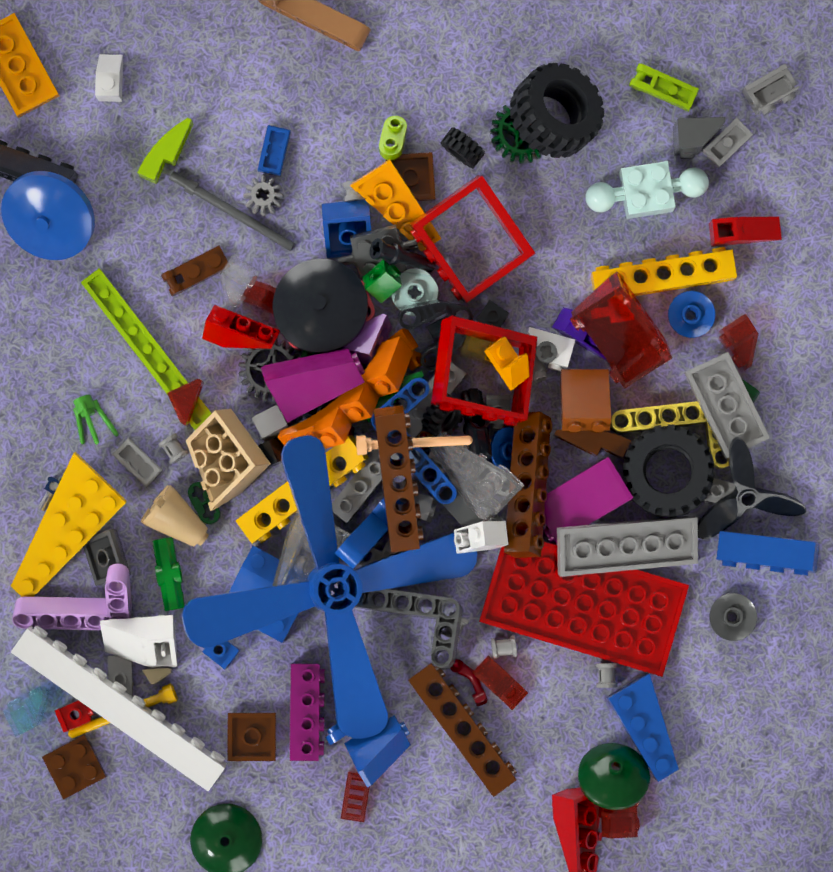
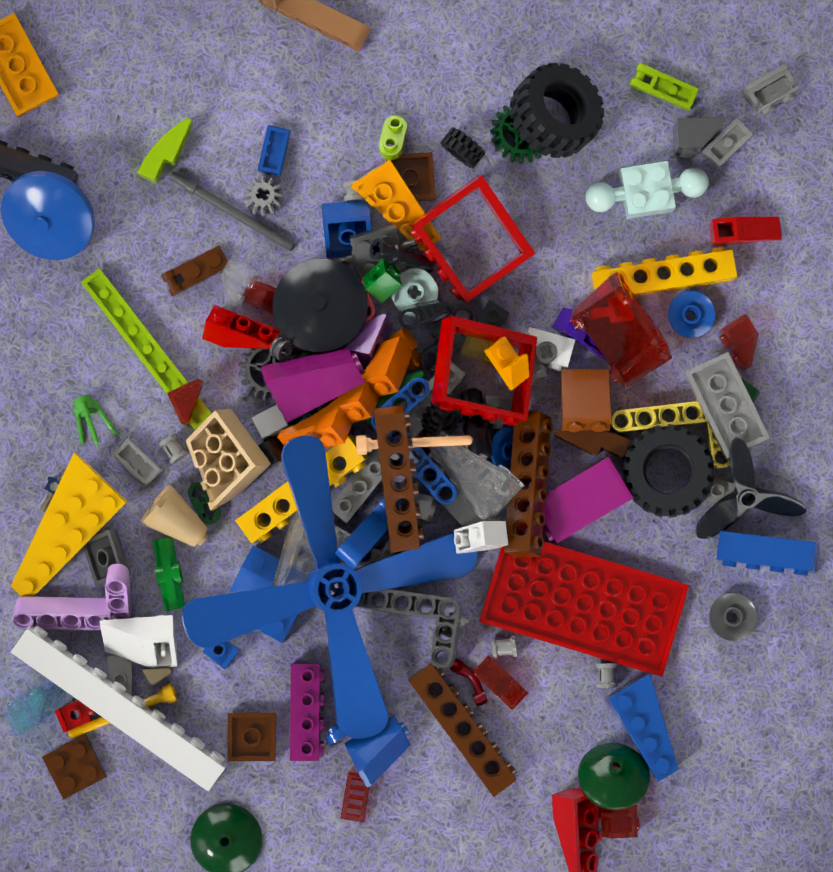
(109, 78): white slope -> none
(281, 349): none -> dark grey bush
(627, 545): light grey plate -> none

